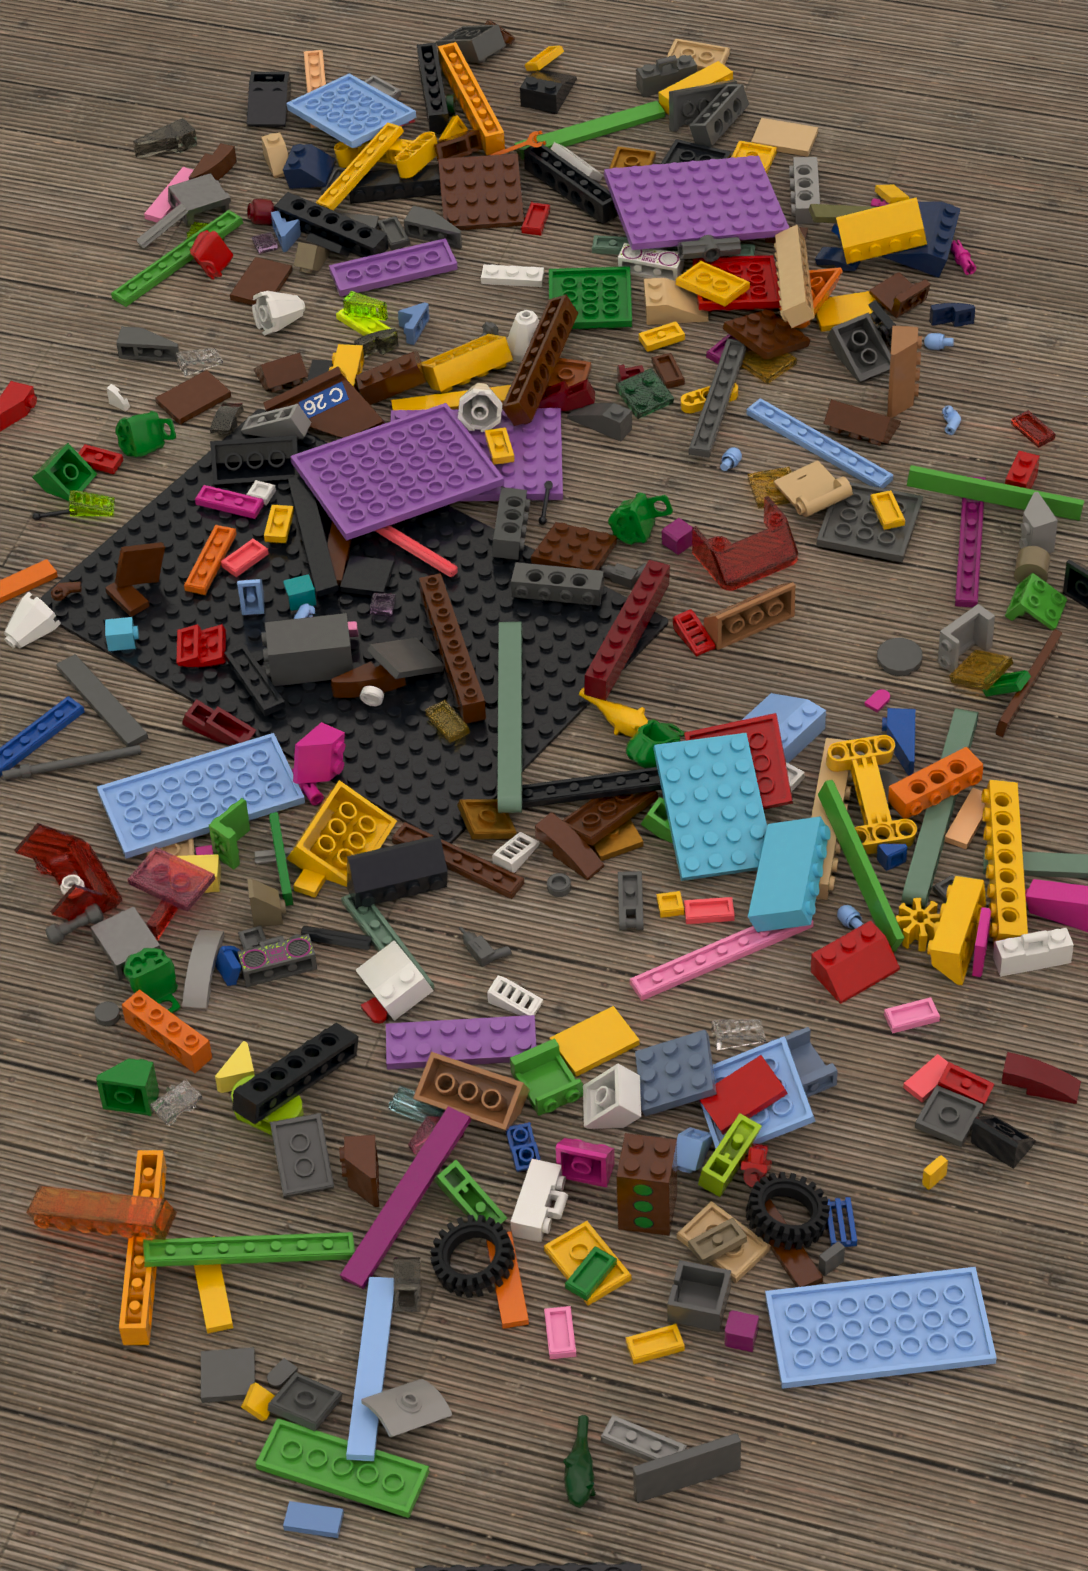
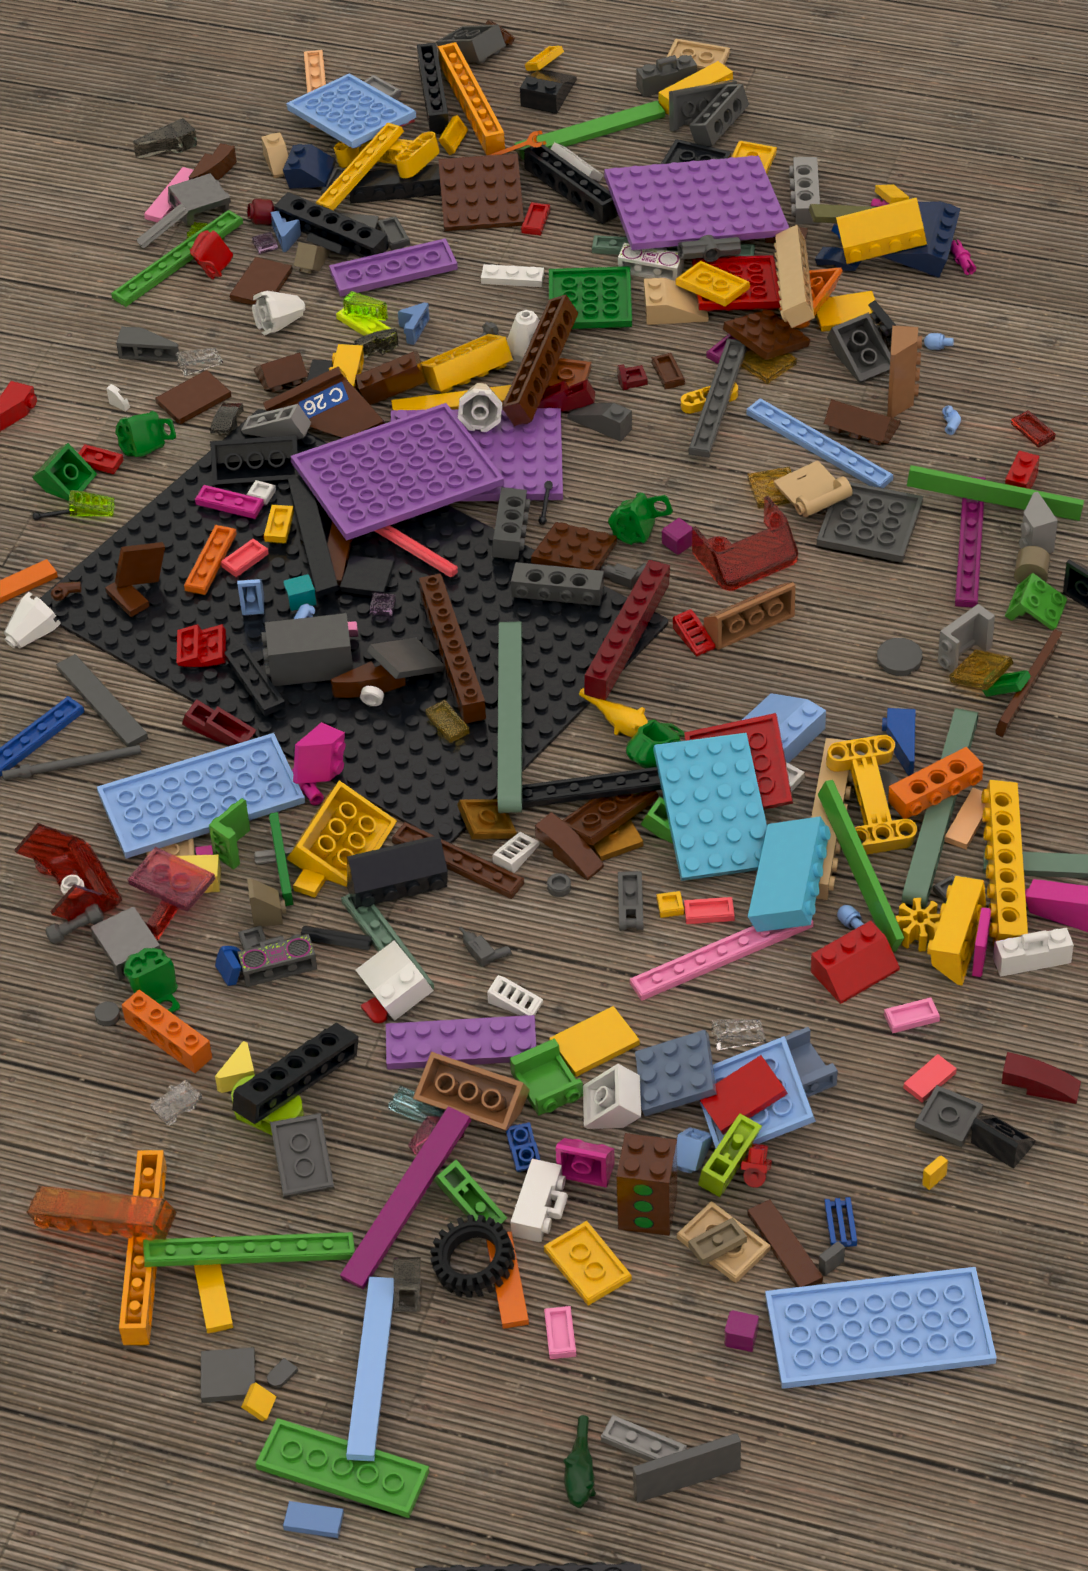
(121, 633): medium azure brick -> none
(129, 1087): green slope -> none
(201, 969): light grey slope -> none
(268, 99): black slope -> none
(305, 1401): dark grey tile -> none
(361, 1166): reddish brown slope -> none
(408, 1406): light grey shield -> none
(430, 226): dark grey slope -> none
(451, 104): dark green tile -> none
(459, 145): reddish brown slope -> none
(499, 446): yellow plate -> none
(590, 1273): green tile -> none
(632, 157): pearl gold plate -> none
(644, 393): clear green plate -> none
(655, 1344): yellow tile -> none
(661, 336): yellow plate -> none
(699, 1296): dark grey piece -> none
(731, 458): light blue cylinder -> none
(781, 1232): black tyre -> none
(786, 136): tan tile -> none
(878, 700): dark pink piece -> none
(887, 510): yellow tile -> none
(891, 855): blue slope -> none
(899, 294): reddish brown bracket -> none
(957, 313): dark blue slope -> none
(965, 1083): red plate -> none

